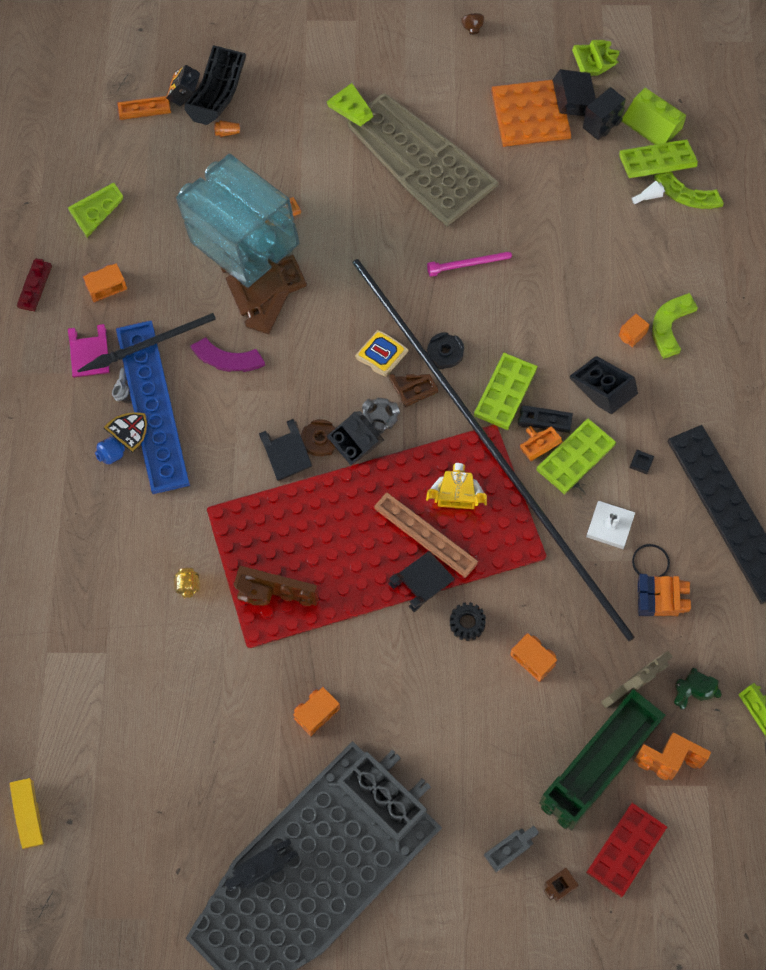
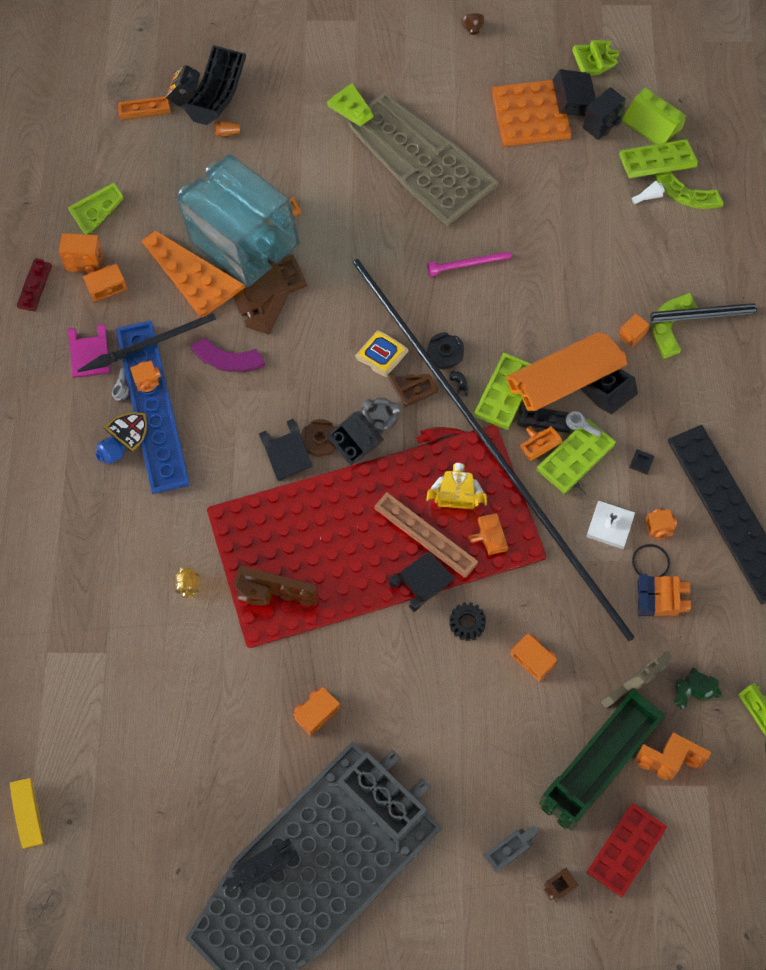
(81, 252): none -> orange brick
(145, 376): none -> orange brick
(196, 279): none -> orange wing
(434, 433): none -> red bar
(460, 378): none -> black arm
(490, 534): none -> orange plate
(566, 370): none -> orange cylinder
(576, 421): none -> light grey plate
(660, 523): none -> orange brick
(705, 312): none -> black axle

